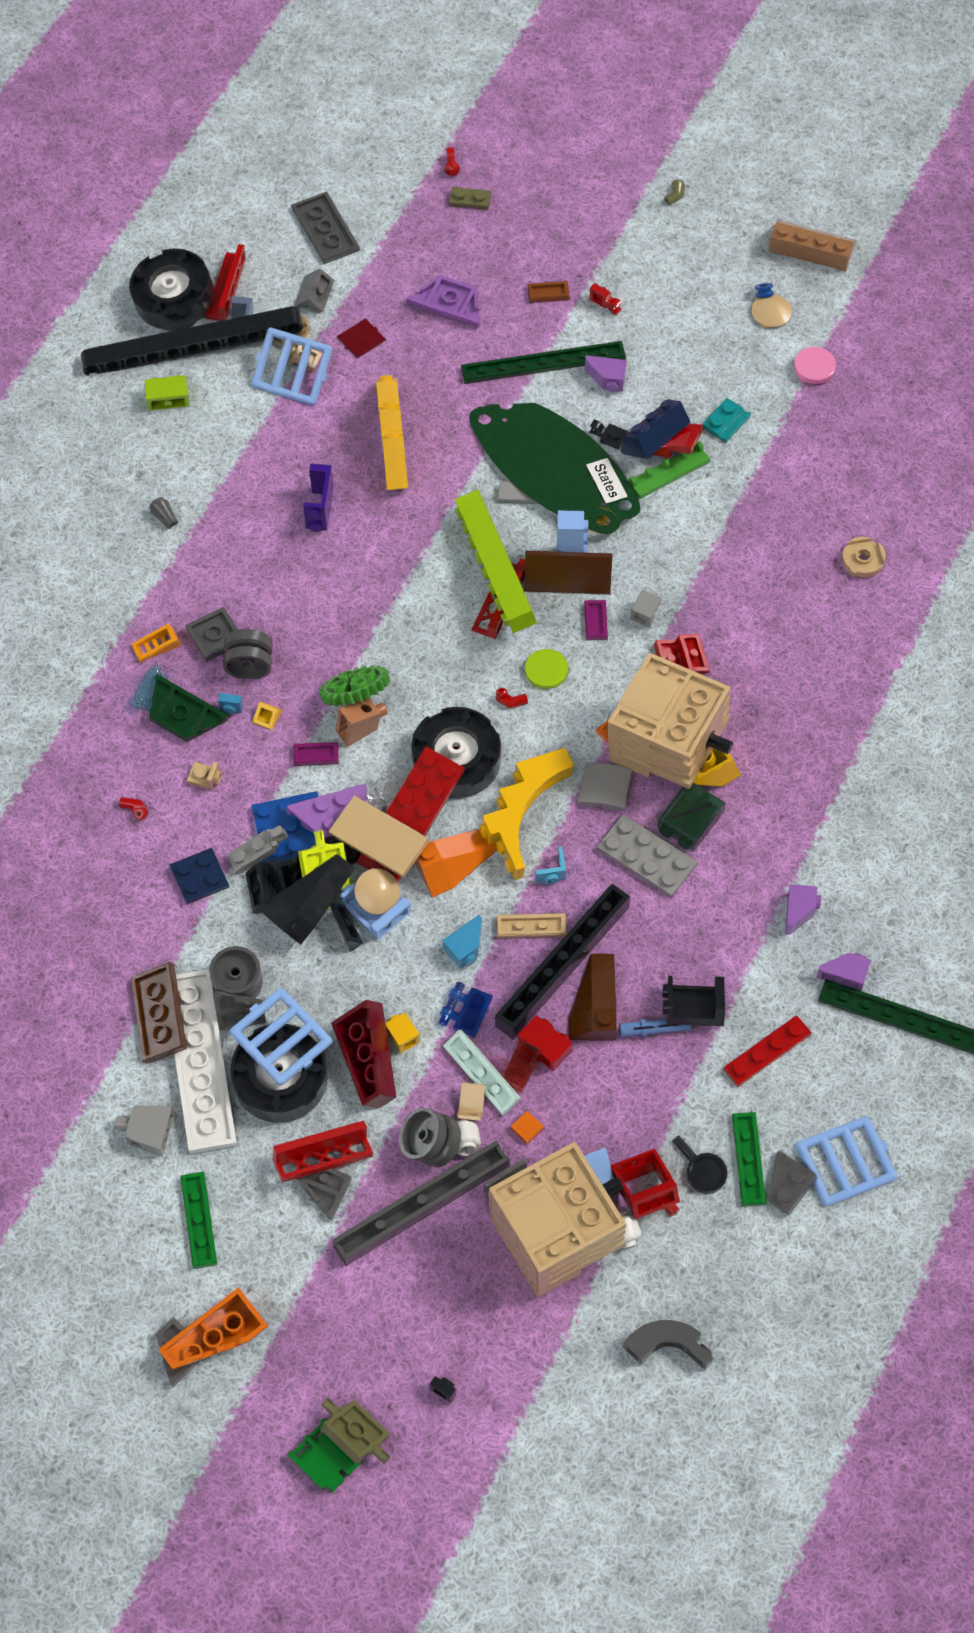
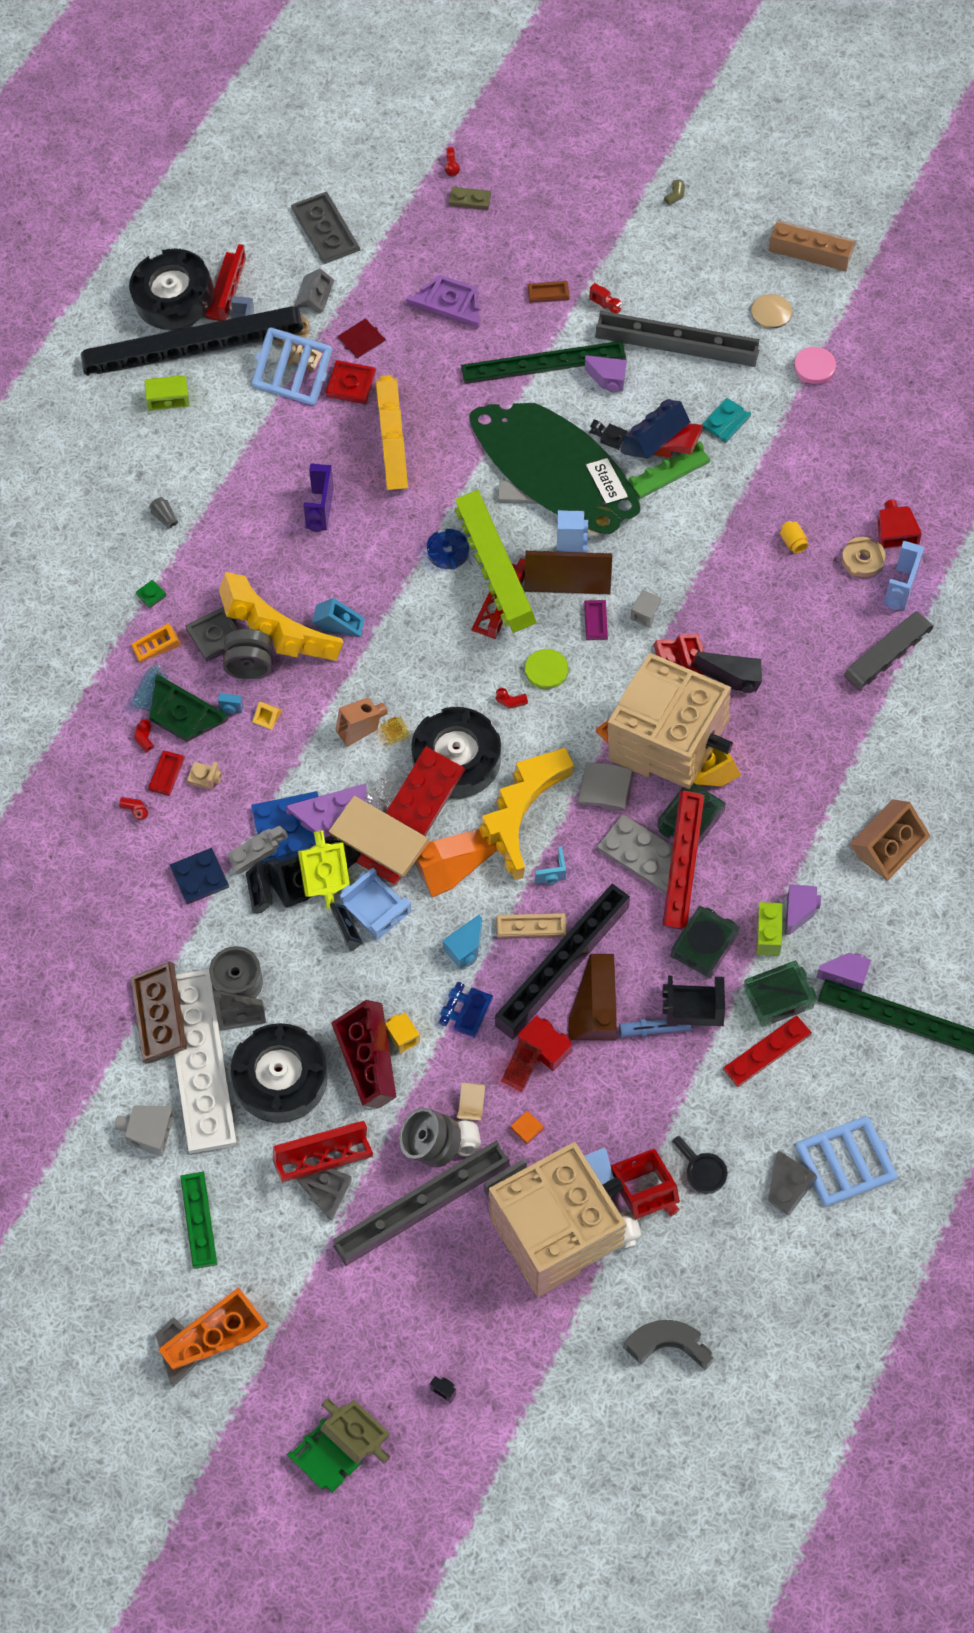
(142, 733): none -> red arm
(151, 593): none -> green plate
(166, 773): none -> red tile
(287, 635): none -> yellow arch
(294, 1010): light blue bar -> none
(305, 901): black wedge -> none
(316, 754): magenta tile -> none
(337, 618): none -> dark azure slope
(350, 382): none -> red plate
(354, 685): bright green gear -> none
(376, 891): tan dish -> none
(395, 730): none -> clear yellow tile
(451, 559): none -> clear blue plate
(482, 1072): light aqua tile -> none
(677, 338): none -> dark grey tile
(683, 860): none -> red plate
(705, 941): none -> clear green brick
(734, 671): none -> black slope
(748, 1159): green tile -> none
(764, 290): blue bush -> none
(769, 929): none -> lime brick
(780, 993): none -> clear green brick
(794, 537): none -> yellow brick
(890, 838): none -> medium nougat slope
(892, 646): none -> dark grey beam
(897, 525): none -> red torso
(908, 562): none -> light blue panel

